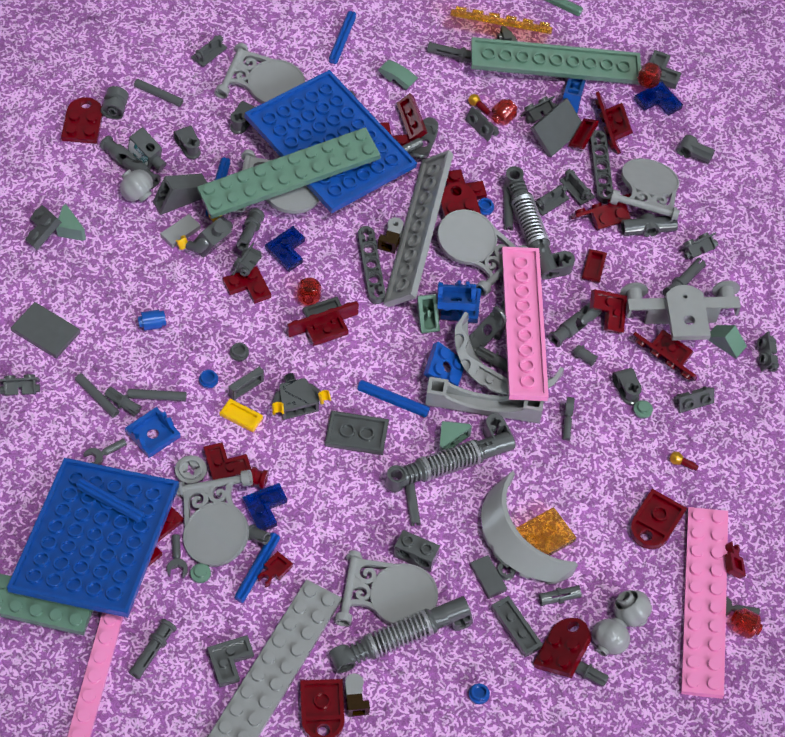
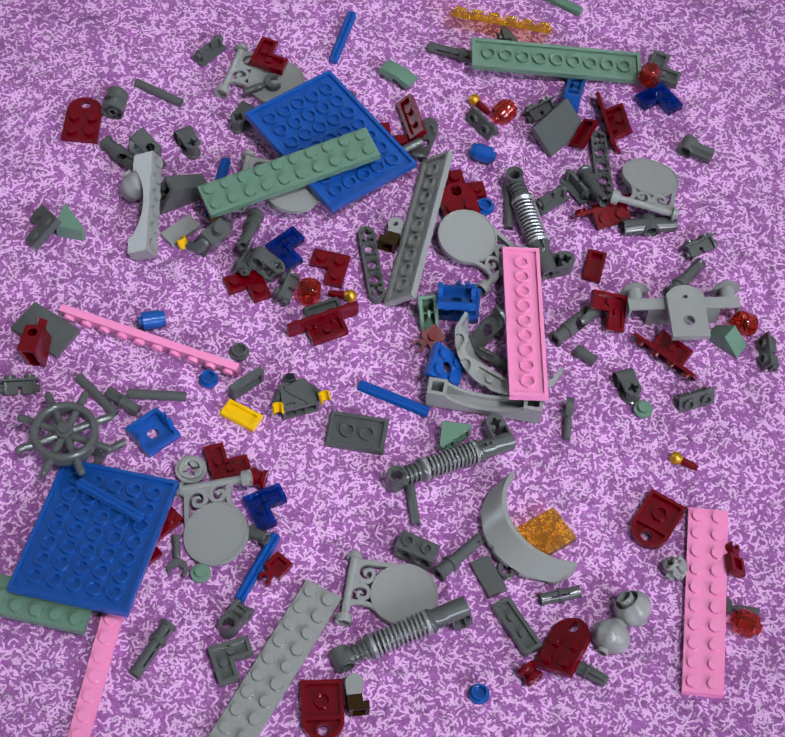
(35, 343): none -> dark red torso
(64, 433): none -> dark grey piece
(143, 242): none -> light grey arch
(156, 343): none -> bright pink plate
(236, 616): none -> dark grey piece
(265, 263): none -> dark grey piece
(266, 59): none -> dark red plate
(267, 84): none -> dark grey piece
(281, 292): none -> dark grey hinge
(334, 263): none -> dark red plate
(349, 295): none -> piece
(429, 336): none -> dark red plate
(451, 562): none -> dark grey pin
(483, 153): none -> blue brick
(530, 673): none -> dark red wheel
(590, 180): none -> dark grey pin
(675, 568): none -> light grey gear
(745, 322): none -> clear red head

